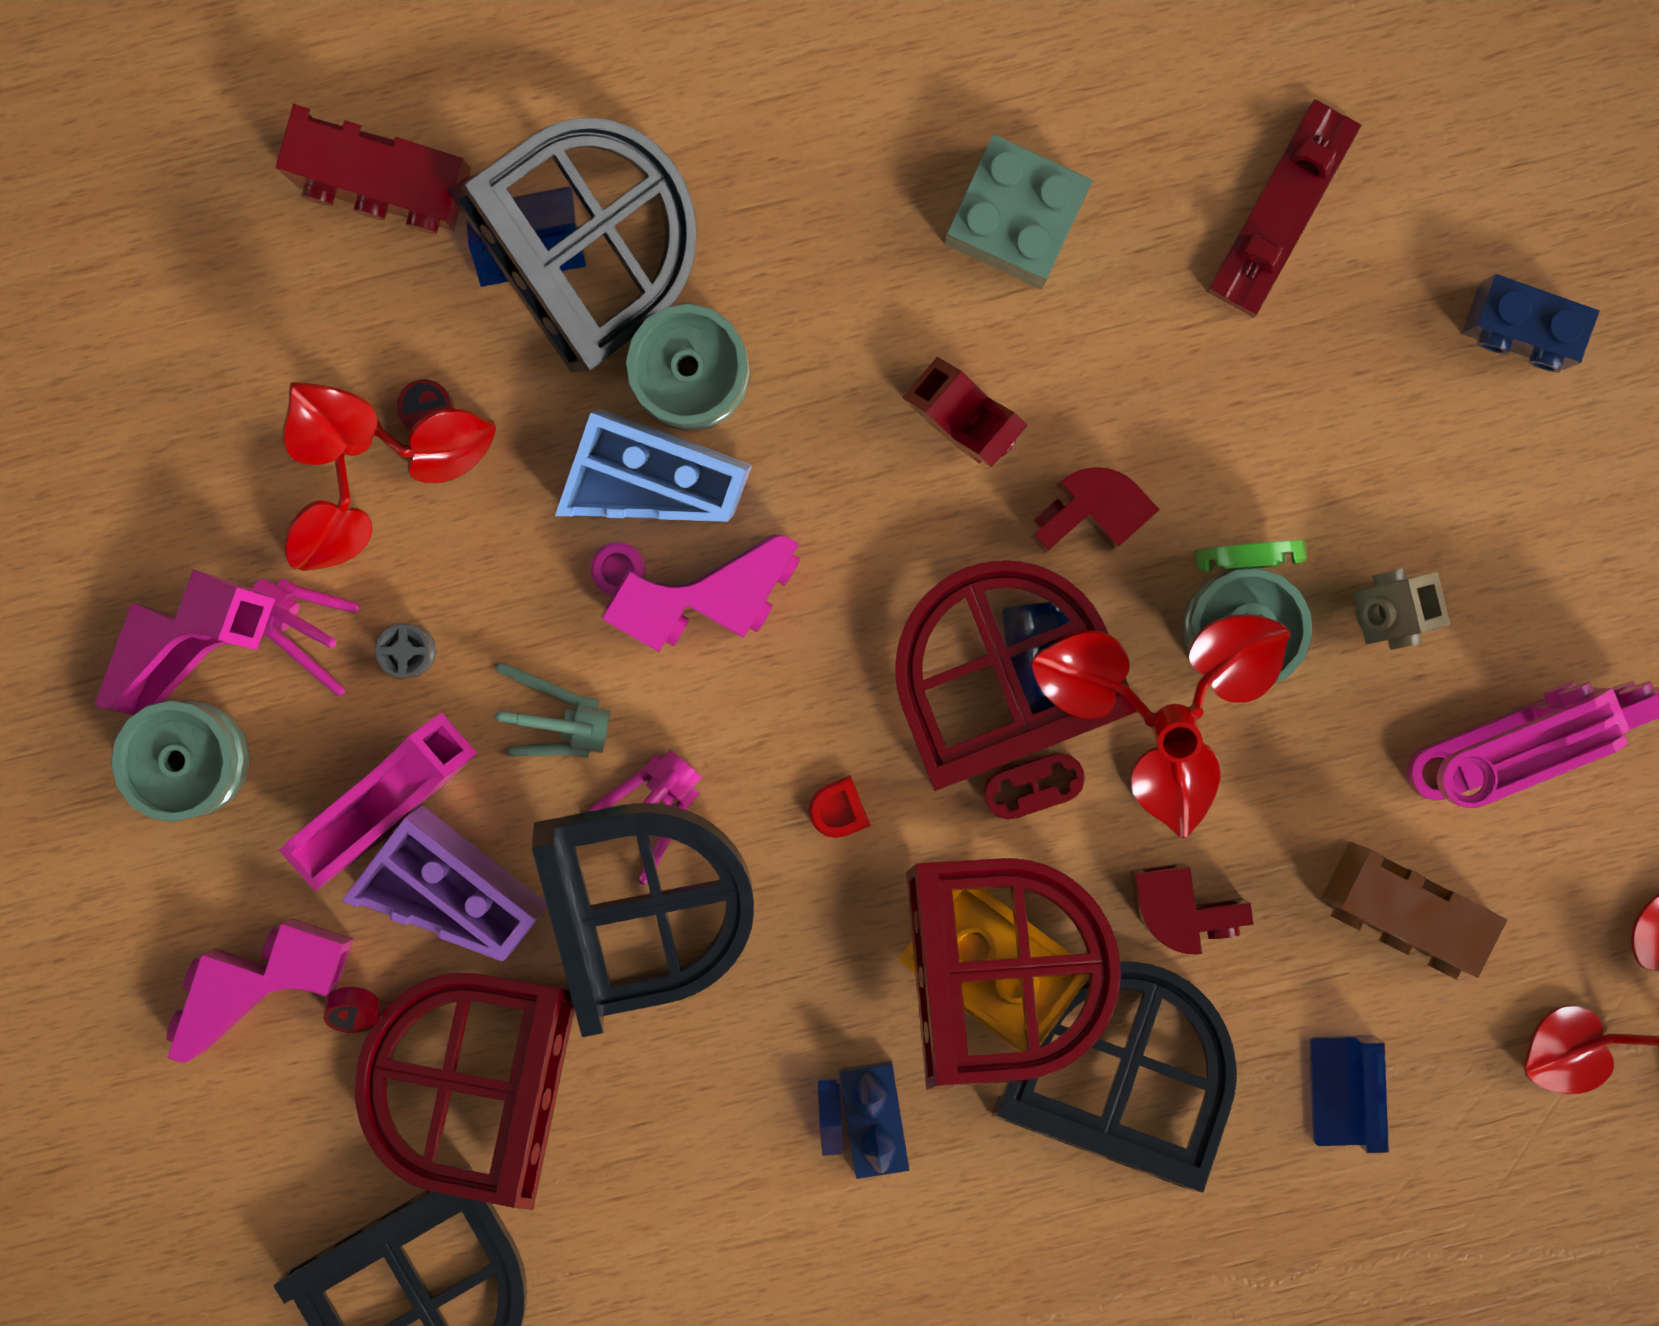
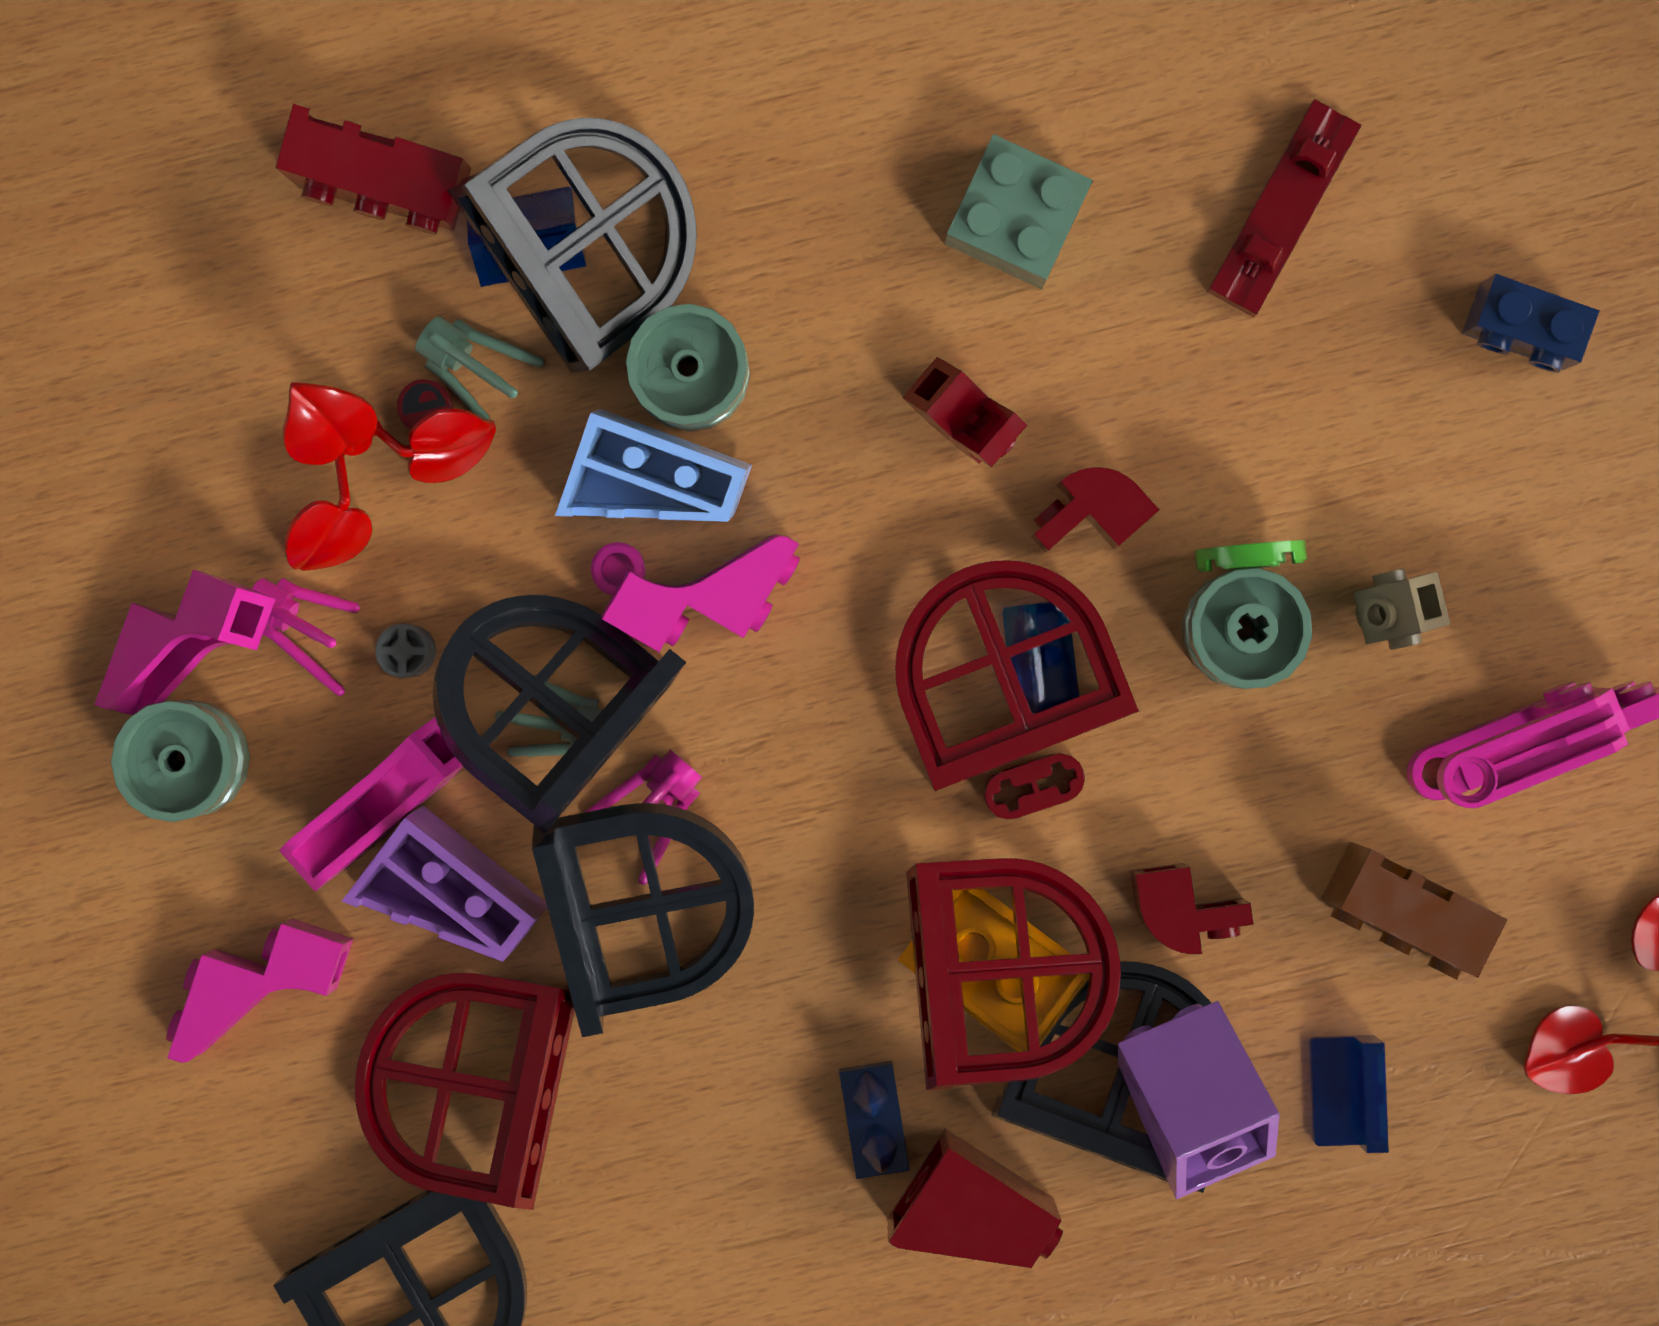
(351, 1009): dark red tile -> none
(448, 347): none -> sand green plant
(595, 740): none -> black window
(830, 1117): clear blue tile -> none
(838, 809): red tile -> none
(973, 1209): none -> dark red slope
(1182, 773): red plant -> none
(1199, 1098): none -> medium lavender slope

